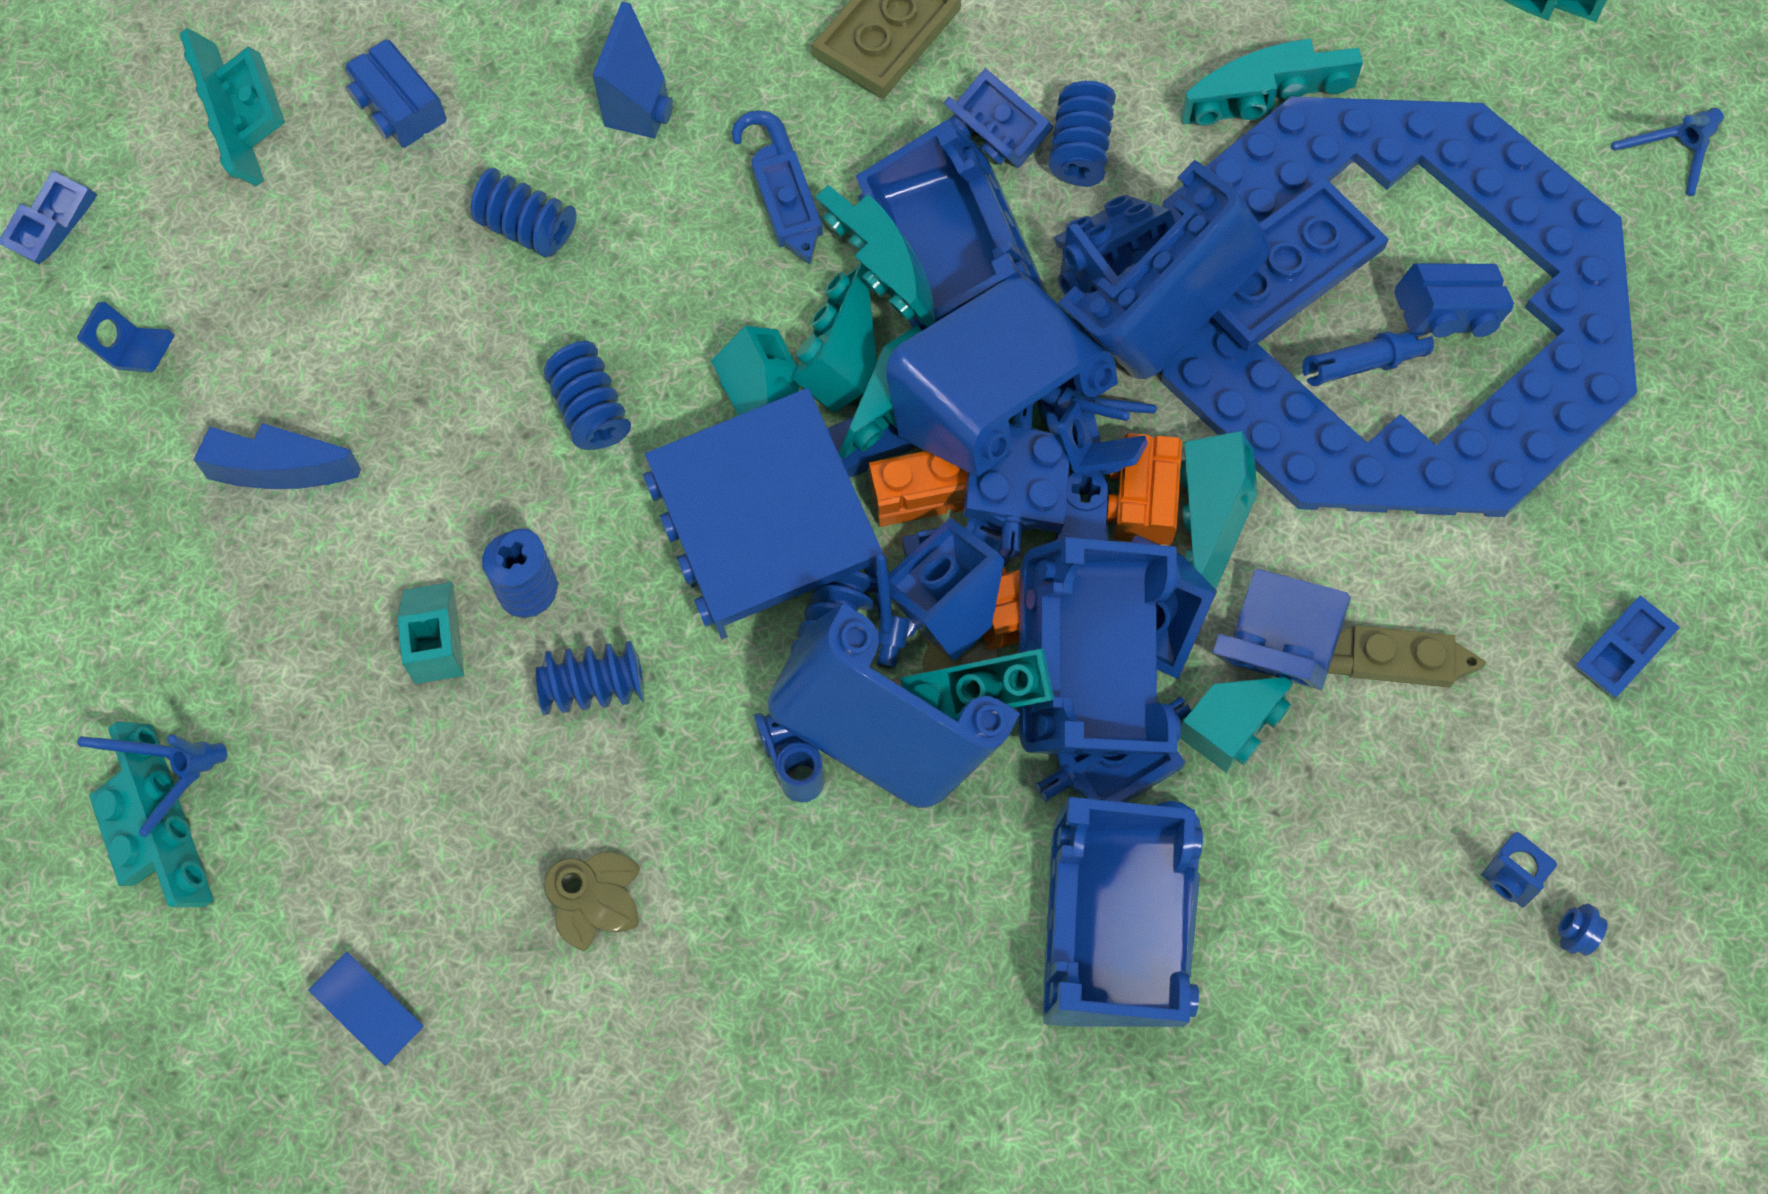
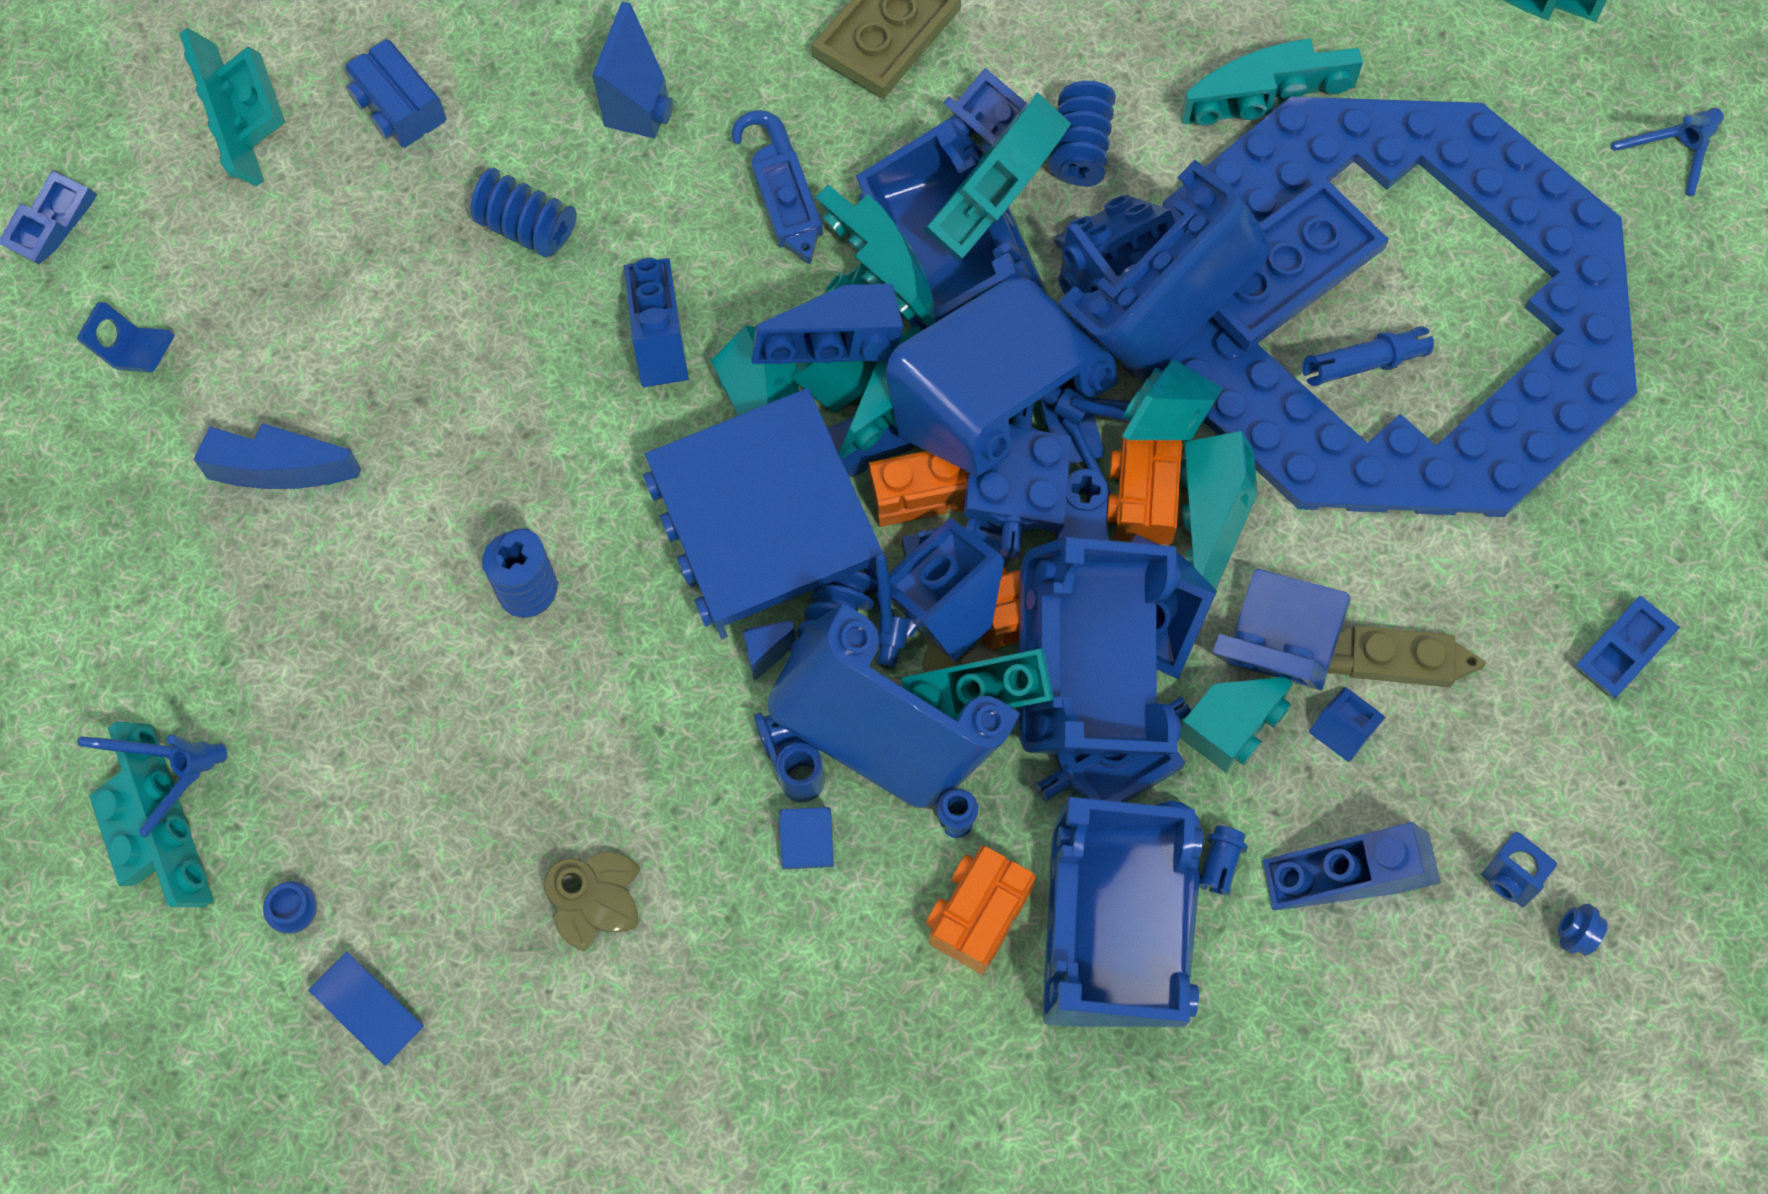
(290, 907): none -> blue plate
(430, 633): teal slope -> none
(586, 396): blue piece -> none
(589, 678): blue piece -> none
(655, 322): none -> blue slope
(768, 645): none -> blue slope
(806, 838): none -> blue slope
(838, 326): none -> blue slope
(957, 801): none -> blue pin
(980, 909): none -> orange brick
(998, 177): none -> teal slope
(1101, 456): blue bracket -> none
(1170, 404): none -> teal slope
(1222, 859): none -> blue pin
(1346, 724): none -> blue slope
(1353, 868): none -> blue slope
(1453, 298): blue brick -> none

